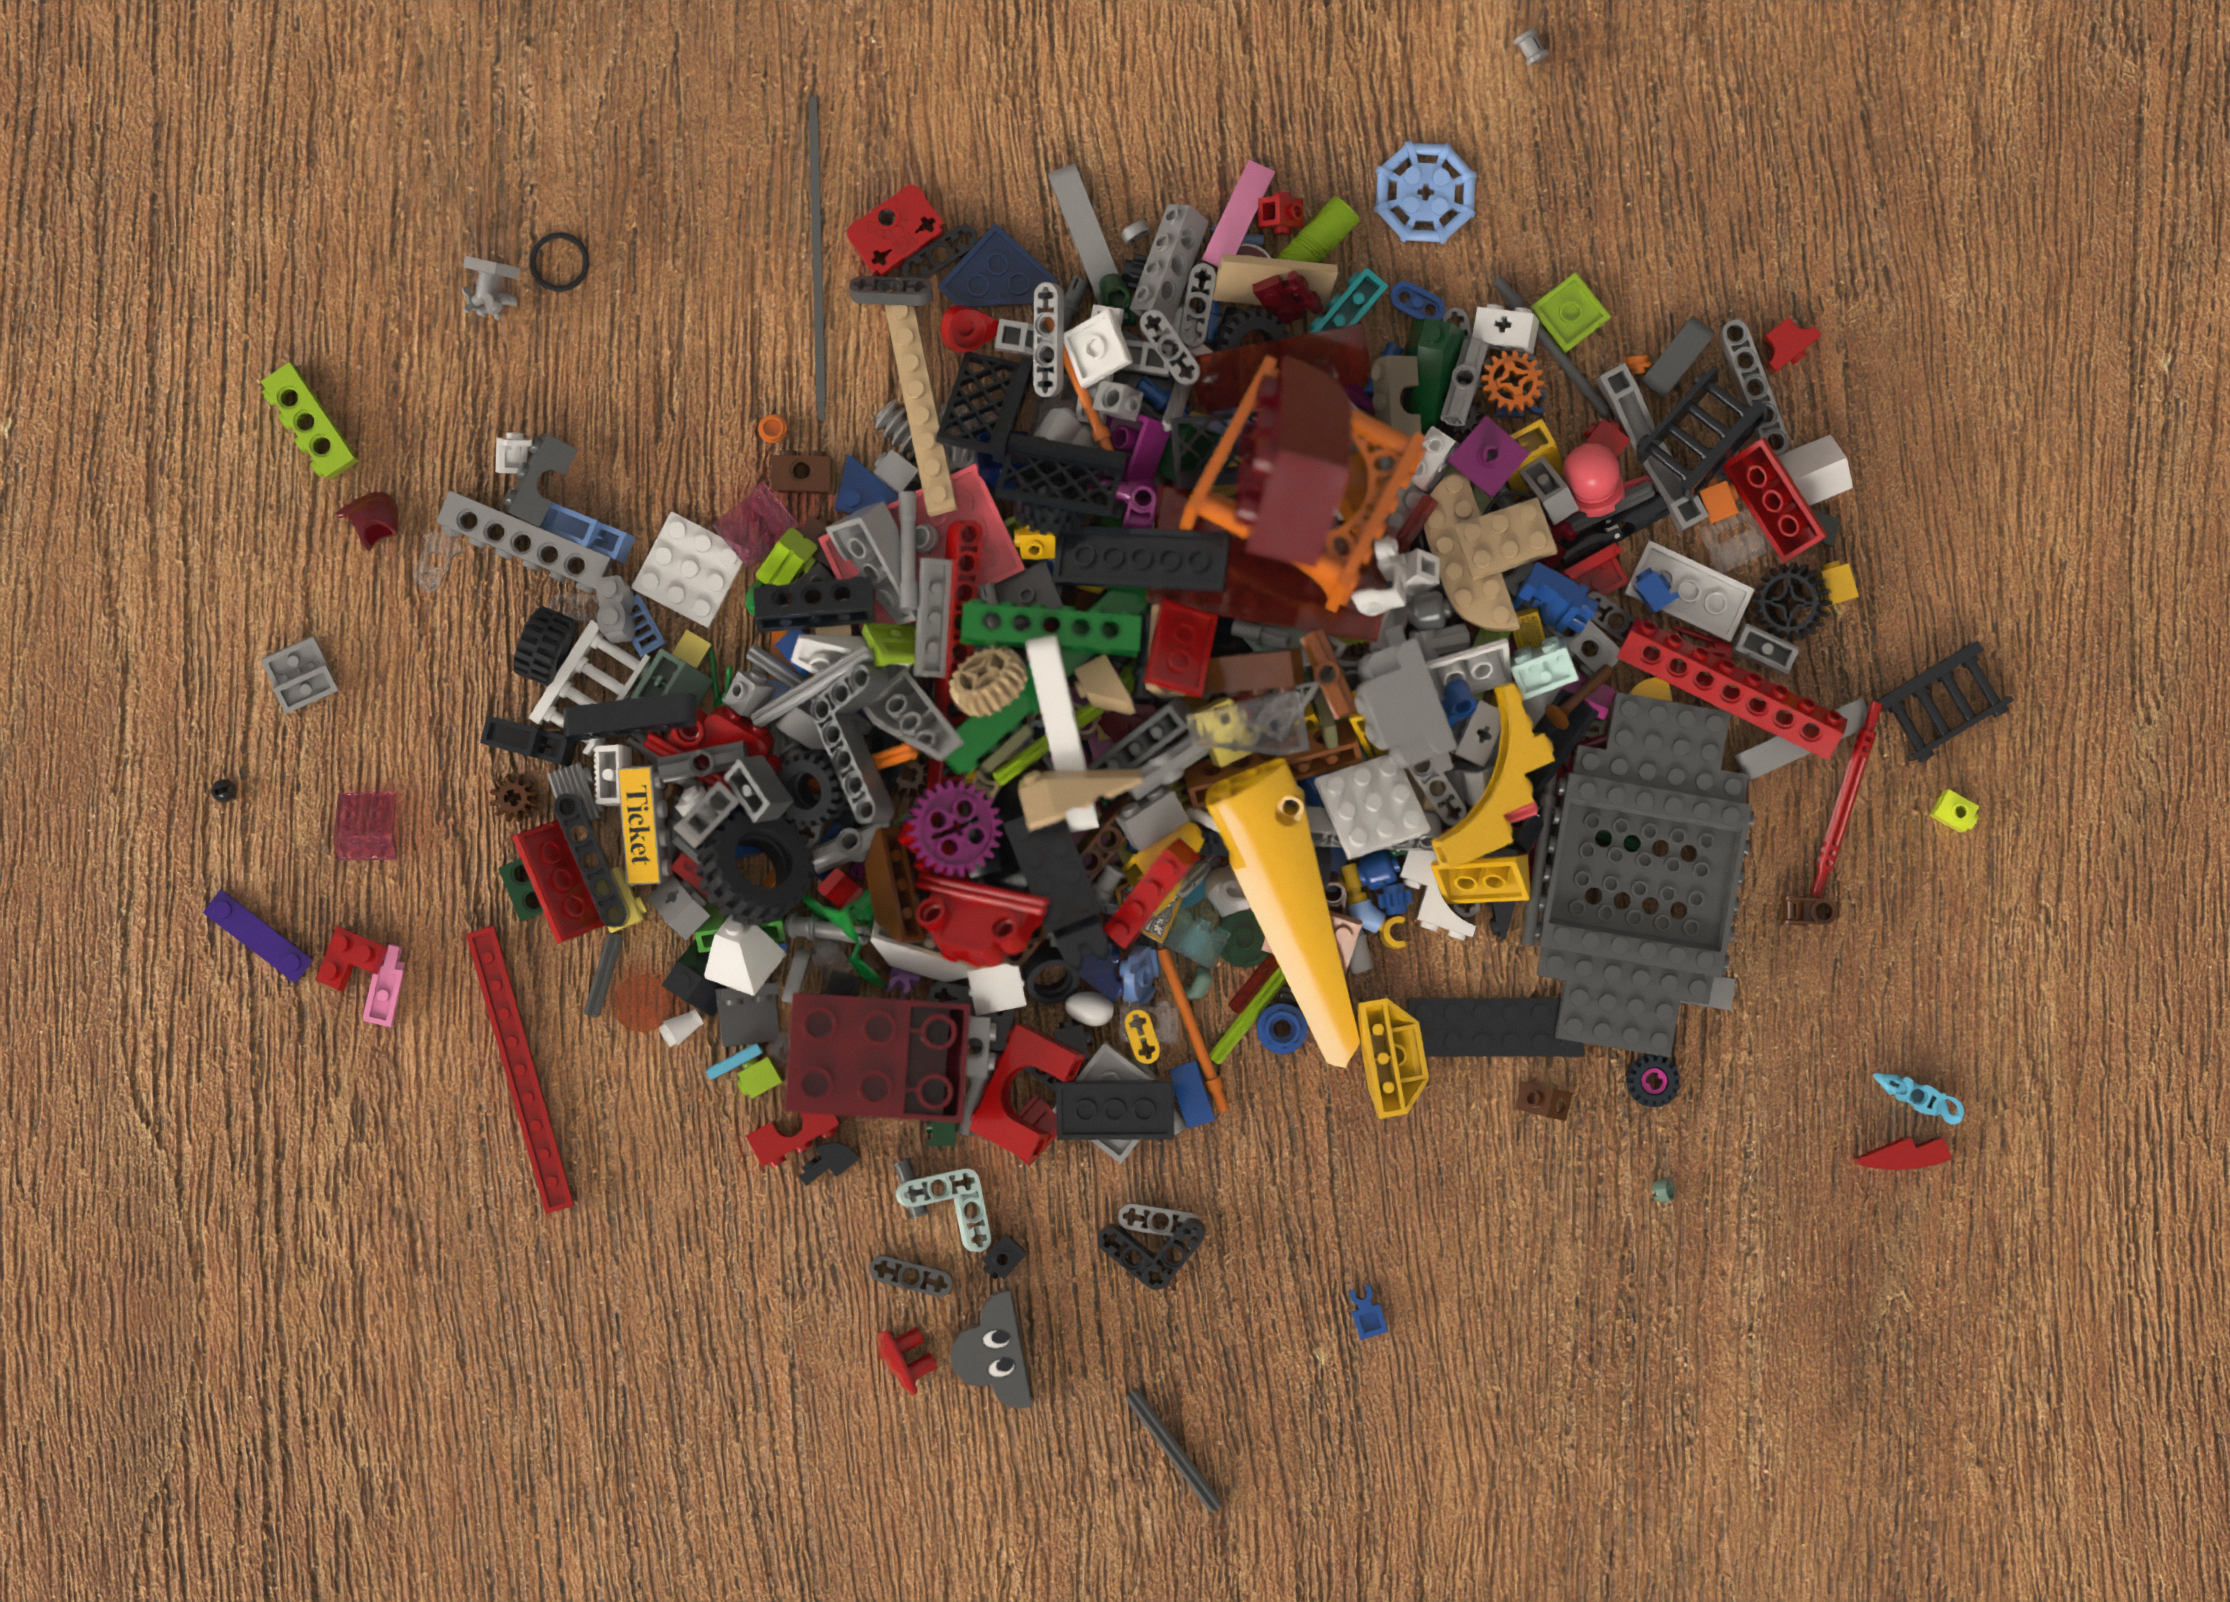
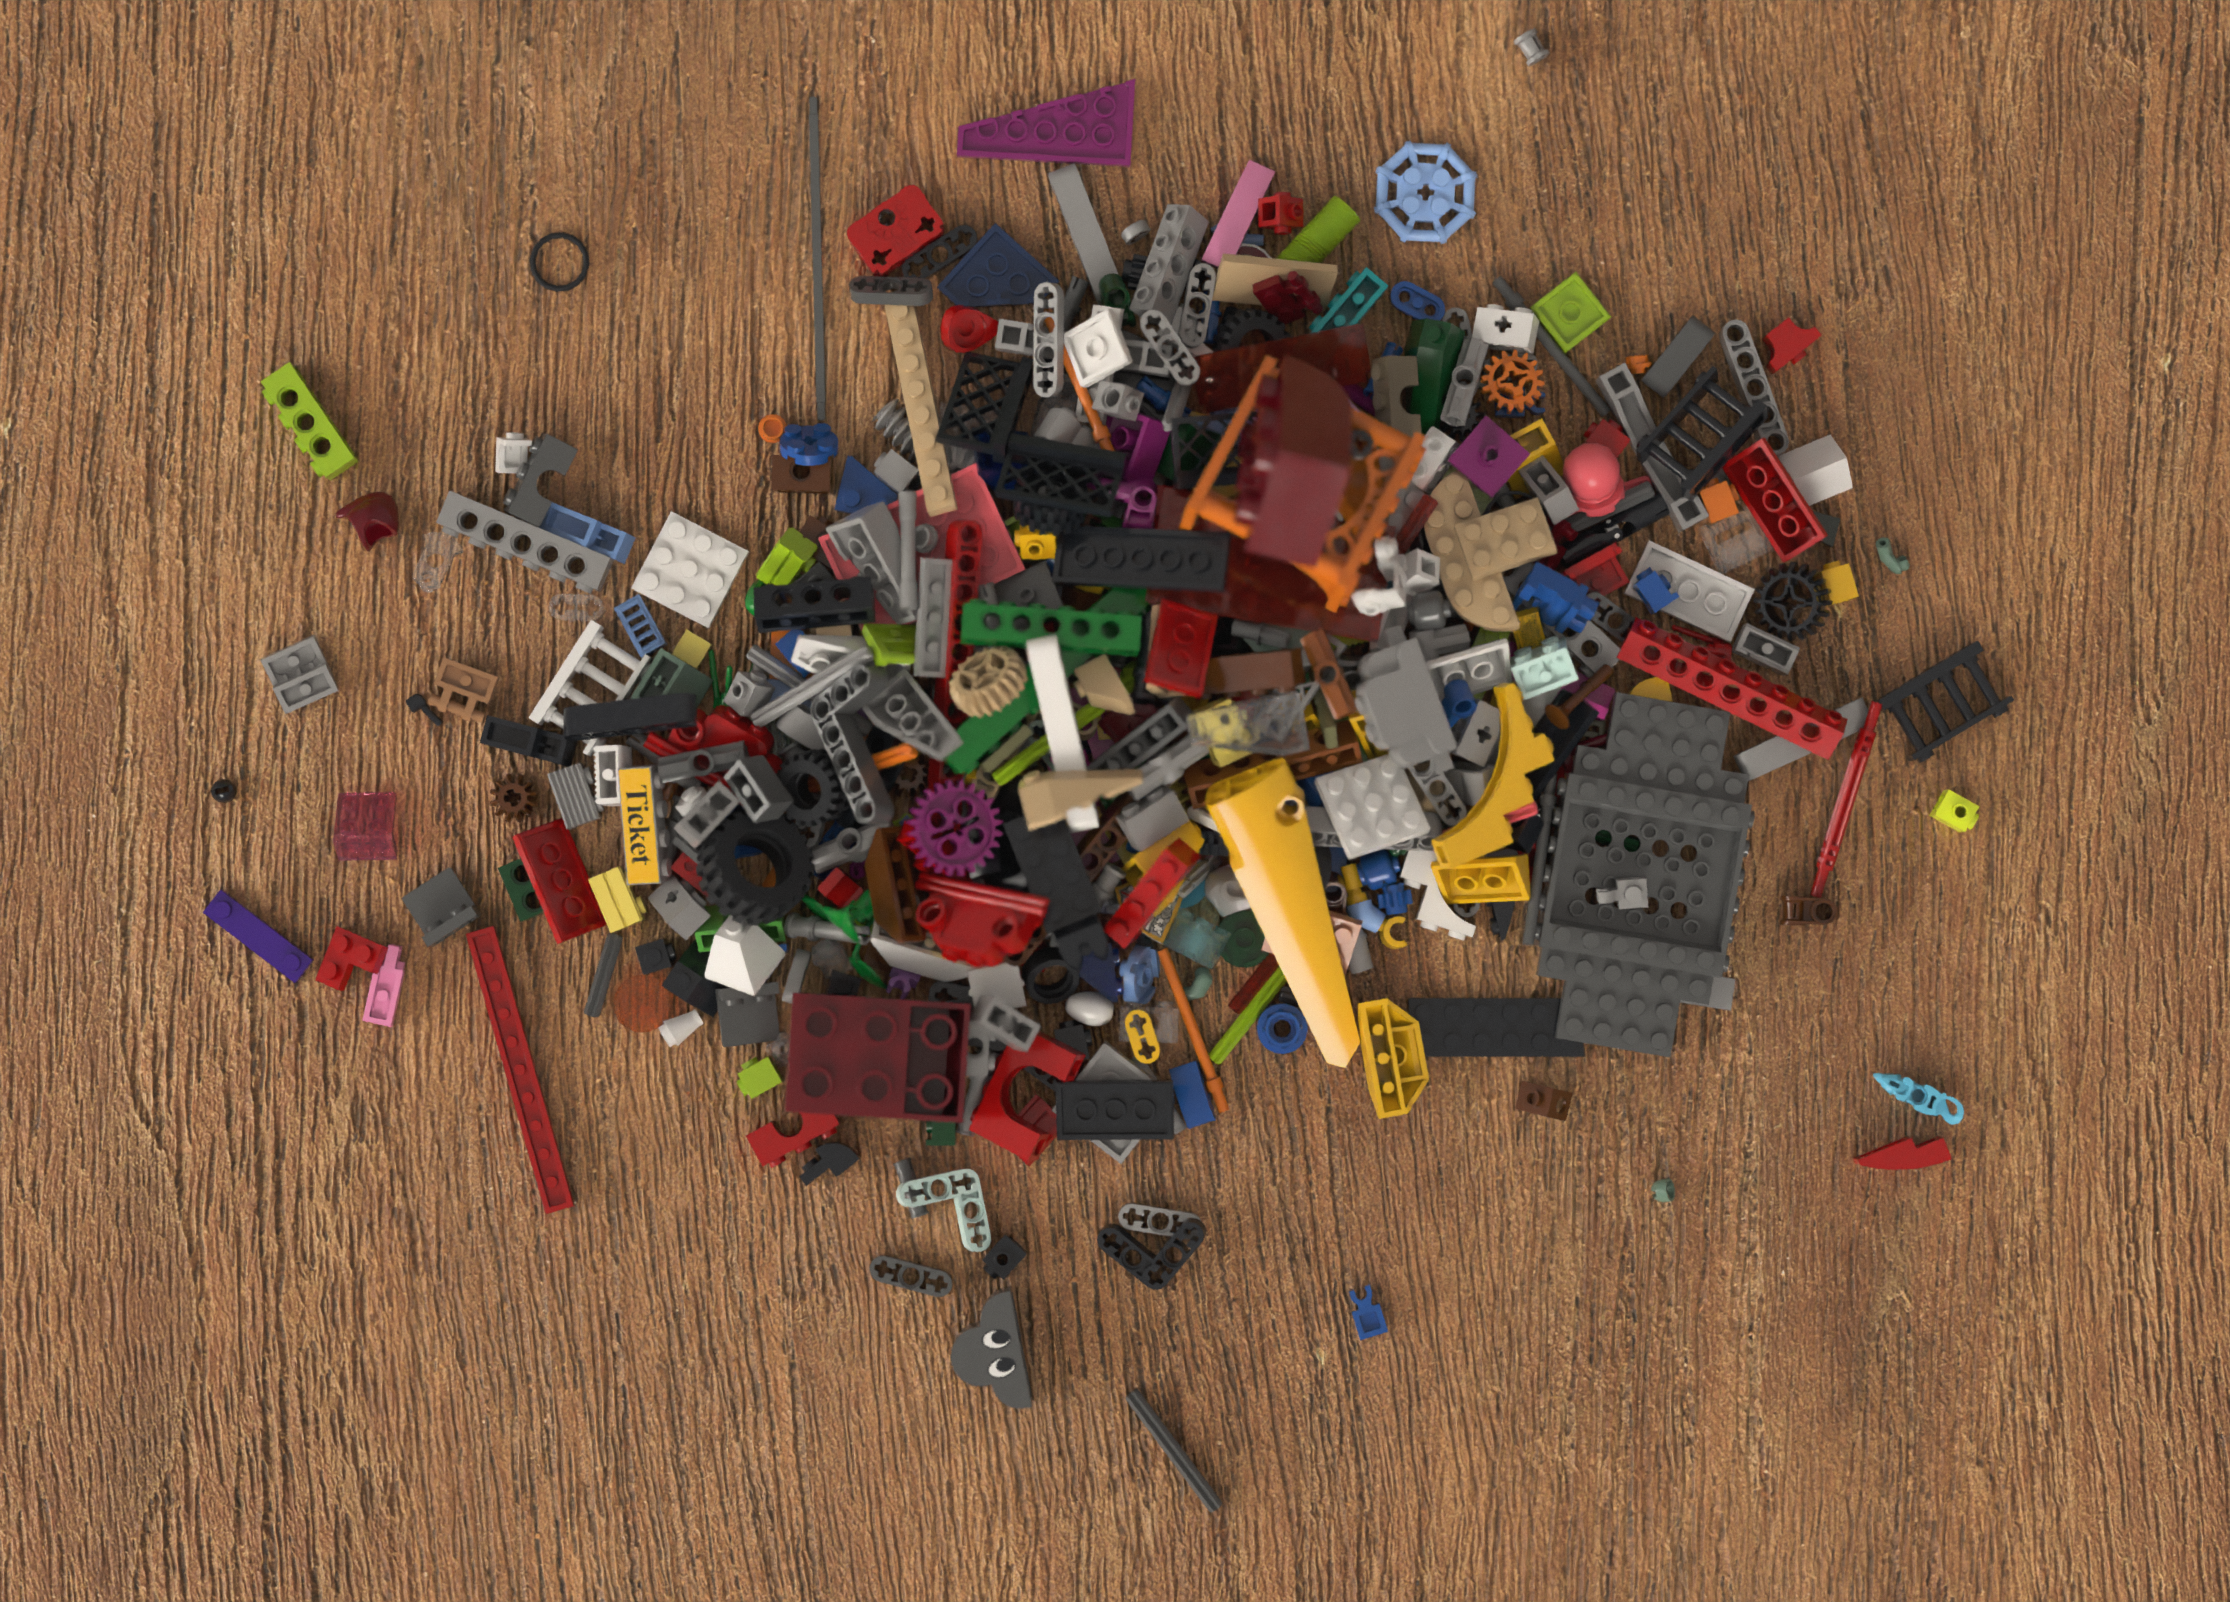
(418, 702): none -> black hand
(441, 907): none -> dark grey bracket
(467, 682): none -> medium nougat plate
(487, 287): light grey piece -> none
(544, 645): black tyre -> none
(581, 850): black beam -> none
(616, 604): light grey brick -> none
(656, 956): none -> black brick
(734, 1061): medium azure tile -> none
(755, 525): clear pink bracket -> none
(809, 444): none -> blue plate
(891, 1352): red connector -> none
(1004, 1023): none -> light grey brick
(1069, 130): none -> magenta wing
(1365, 438): none -> black bush
(1628, 893): none -> light grey plate
(1641, 1090): black bush -> none
(1886, 555): none -> sand green arm

